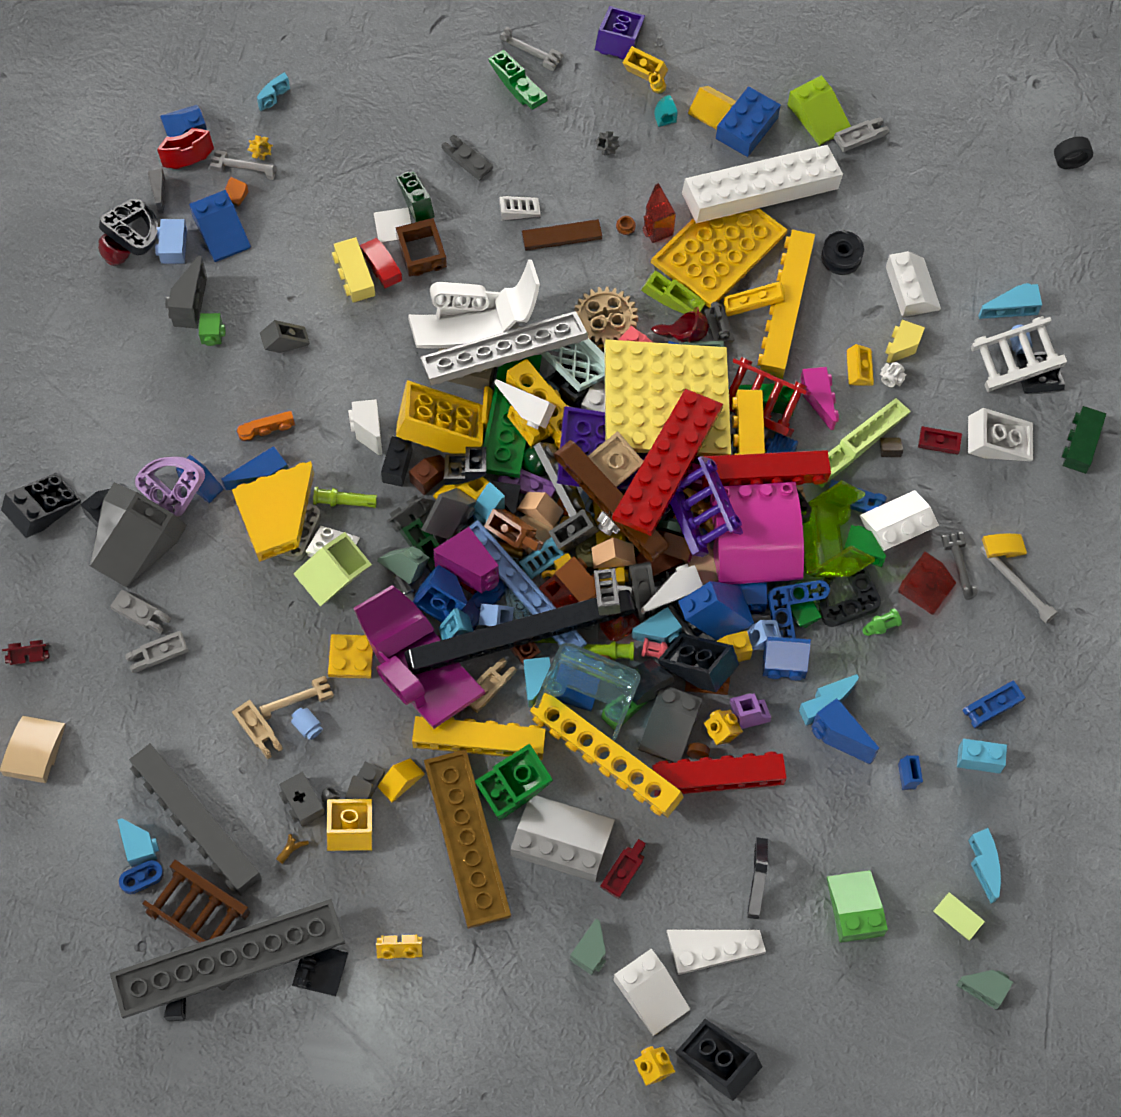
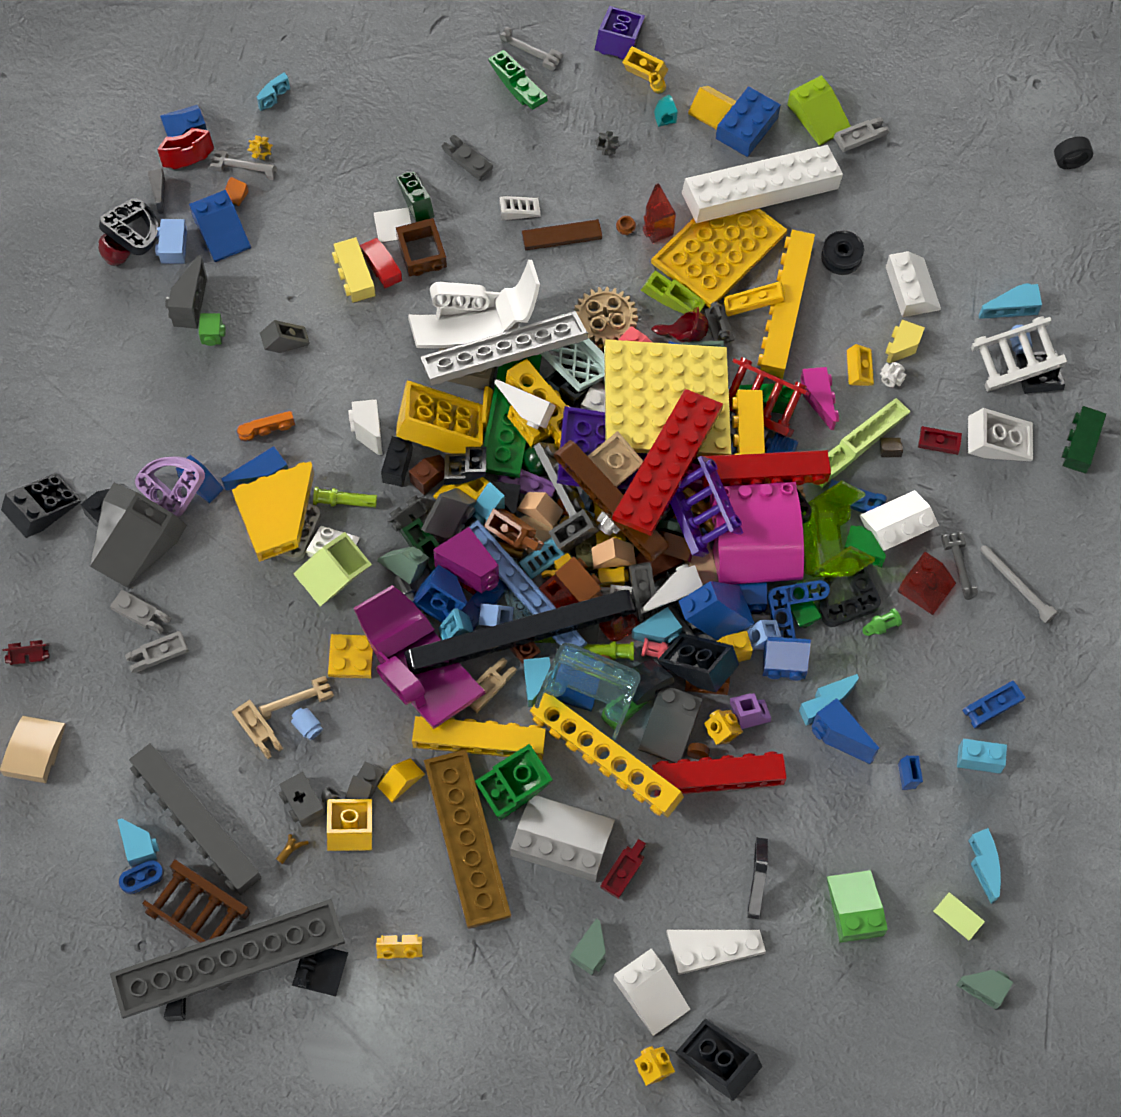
(607, 605): flat silver slope -> none
(1004, 544): yellow slope -> none

